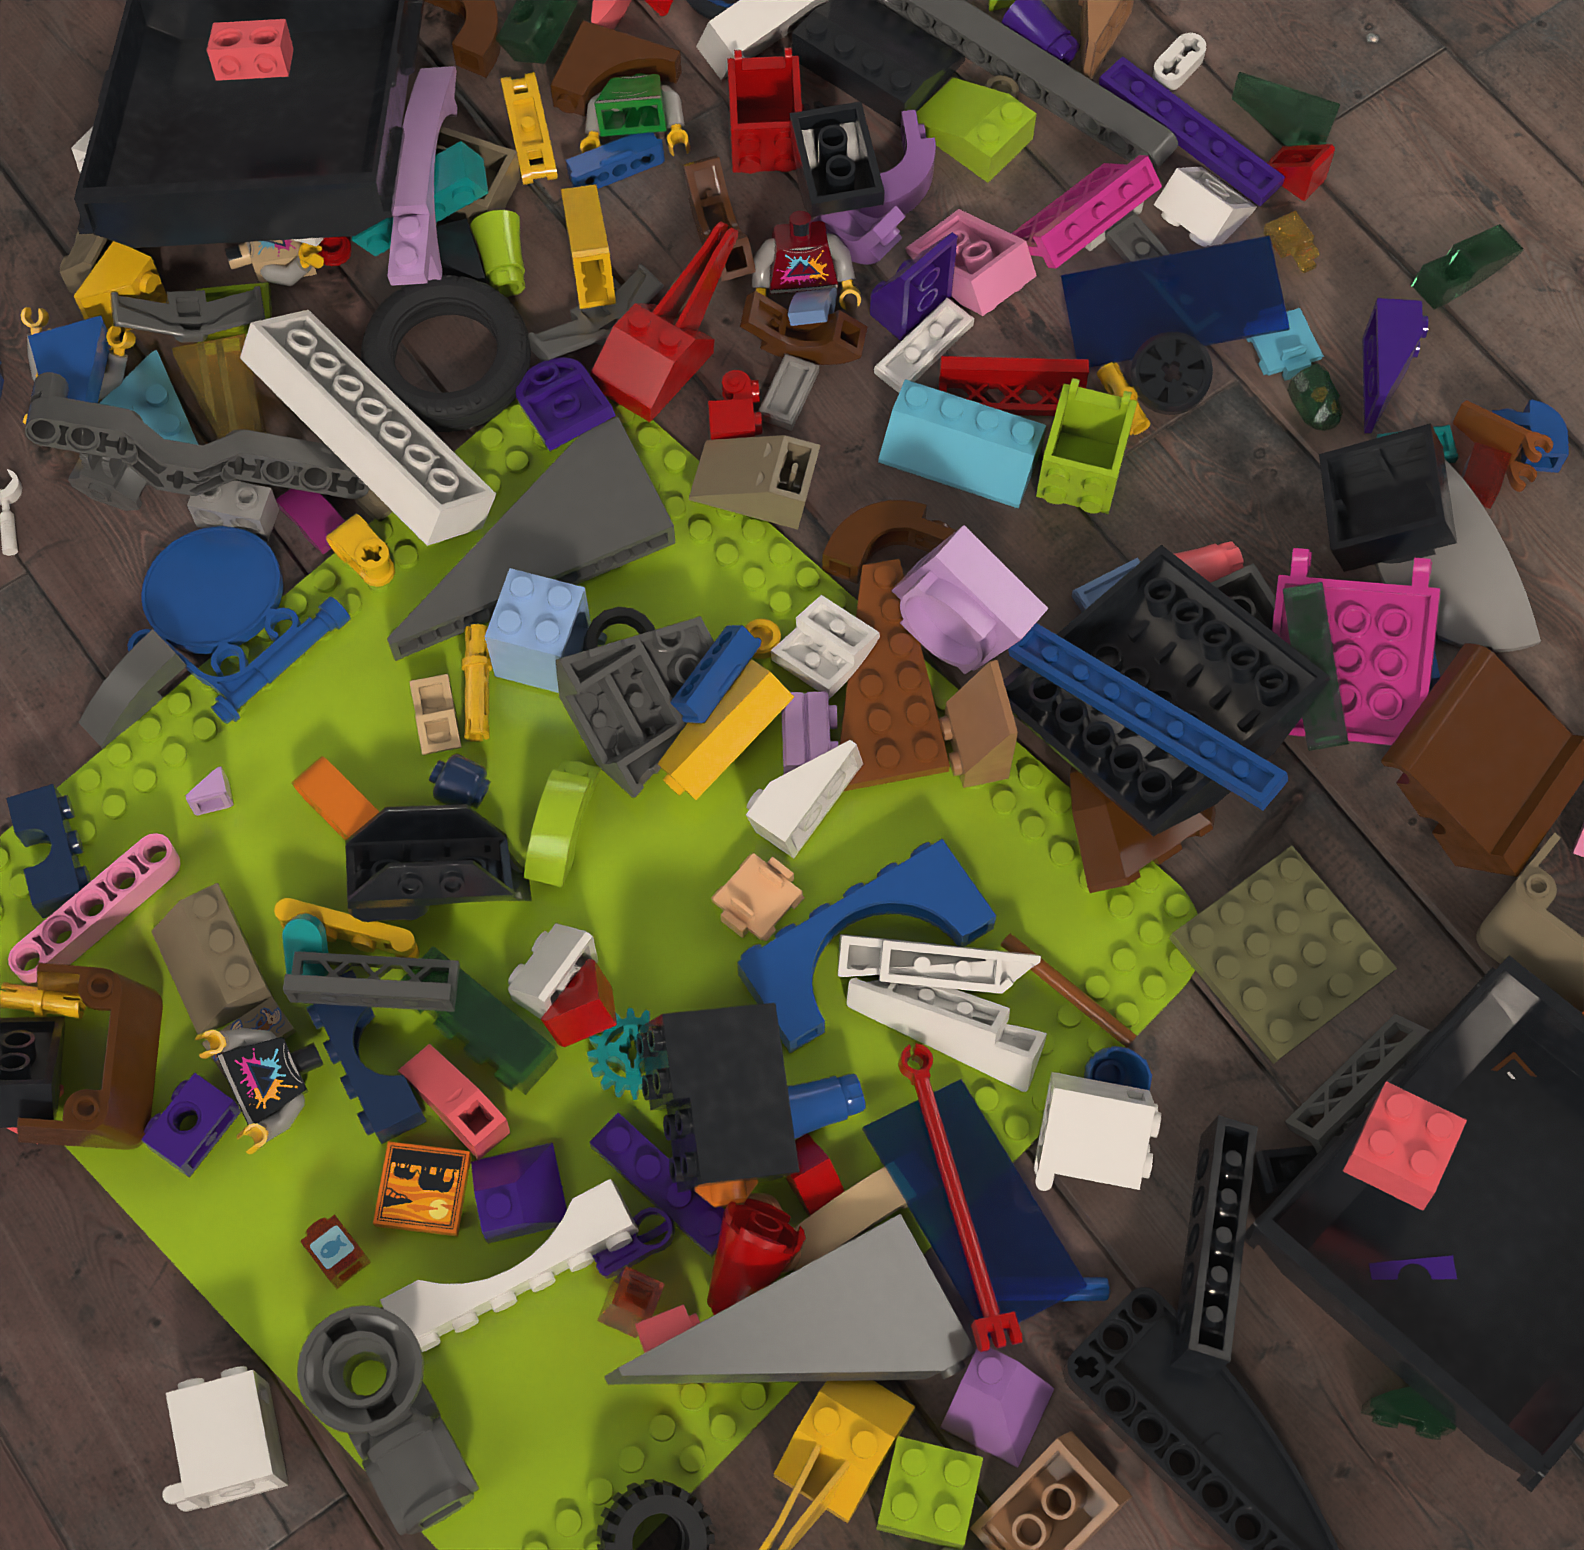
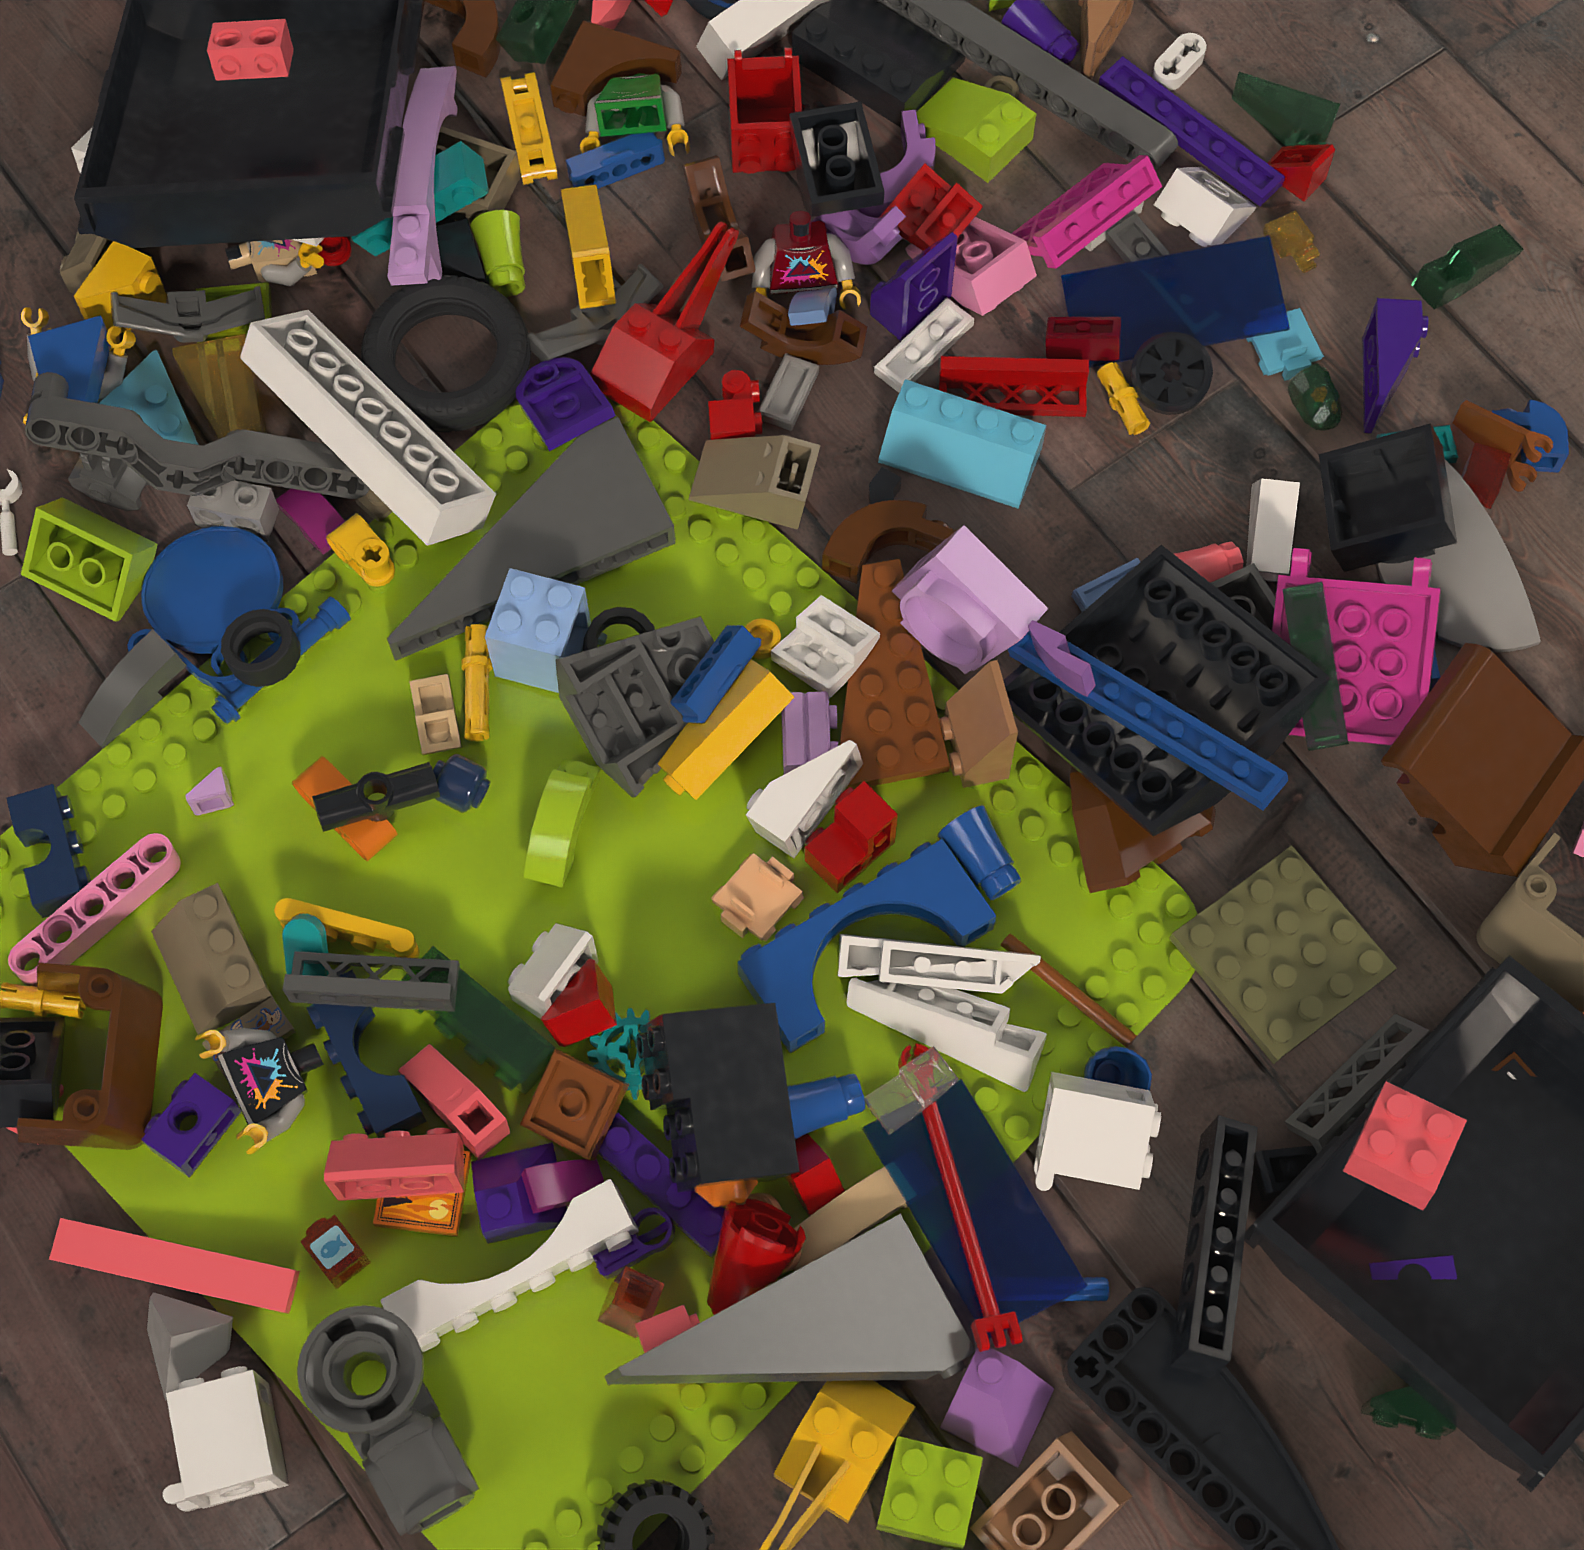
(87, 557): none -> lime slope
(175, 1265): none -> coral tile
(185, 1339): none -> light grey slope
(249, 626): none -> black tyre
(352, 802): none -> black piece
(395, 1165): none -> coral slope
(428, 858): black slope -> none
(559, 1182): none -> magenta slope
(574, 1104): none -> dark orange tile
(858, 836): none -> red brick
(884, 486): none -> black piece
(911, 1091): none -> clear slope
(932, 208): none -> red slope
(981, 852): none -> blue plant
(1055, 654): none -> medium lavender slope
(1083, 338): none -> dark red slope
(1086, 448): lime container -> none
(1272, 526): none -> white slope

